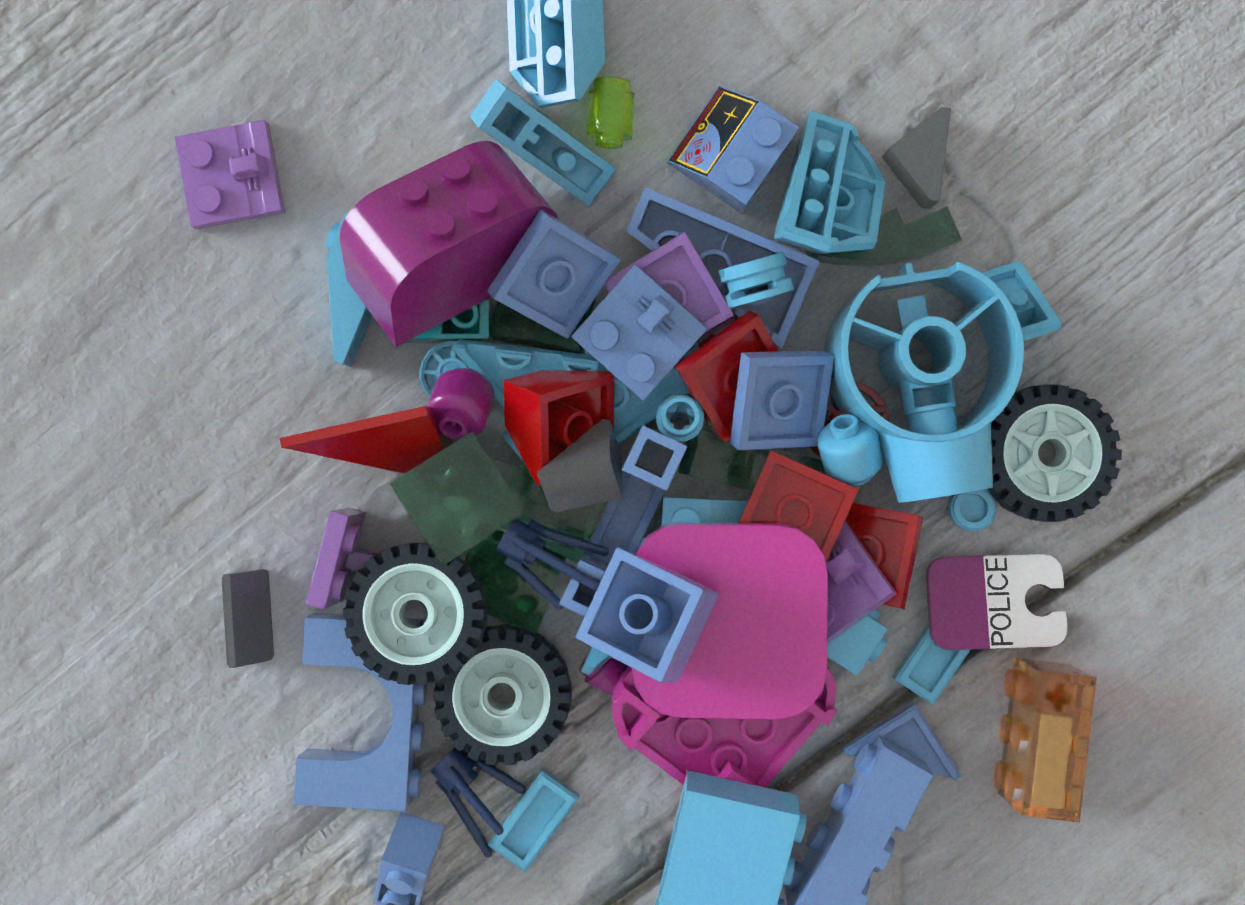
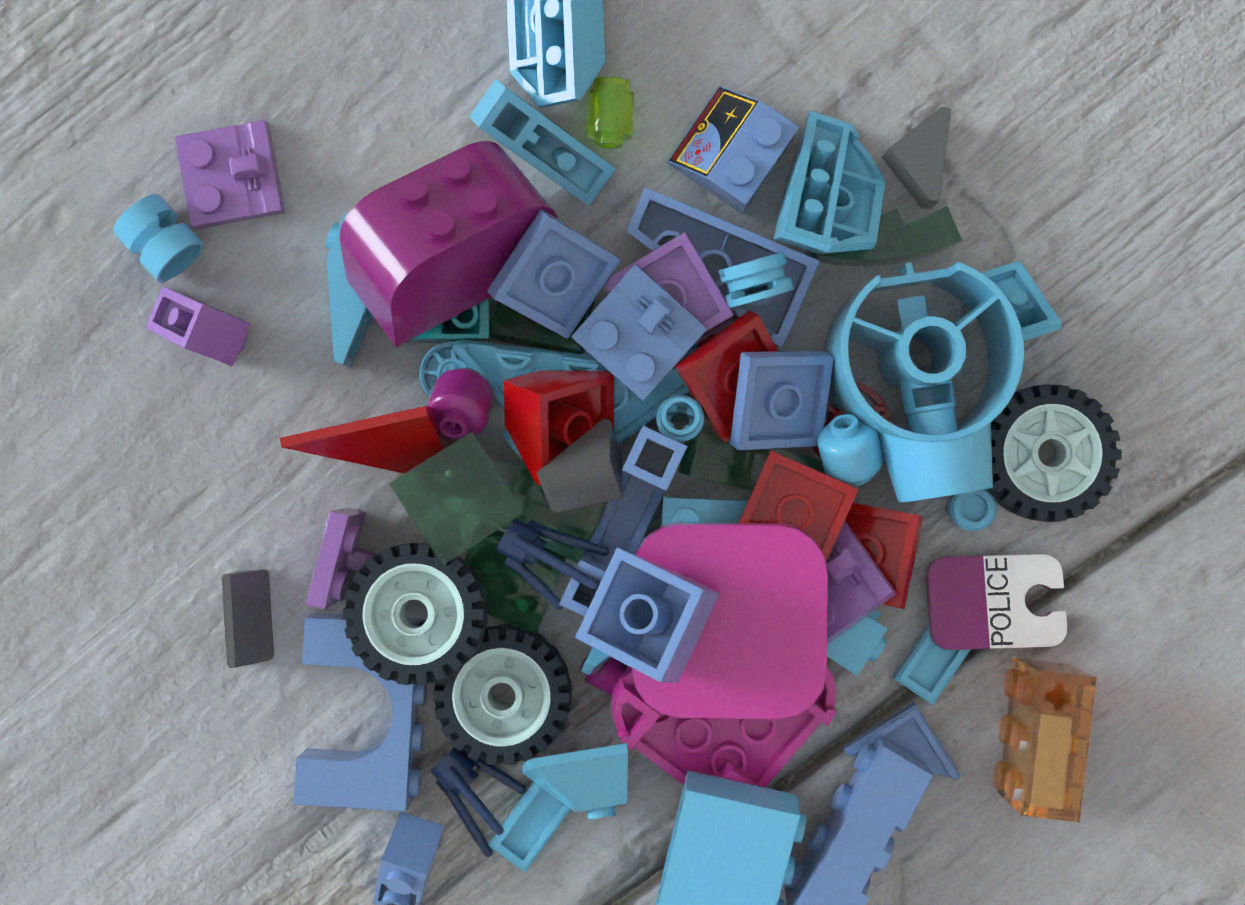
(153, 231): none -> medium azure wheel
(198, 326): none -> medium lavender slope
(584, 778): none -> medium azure slope

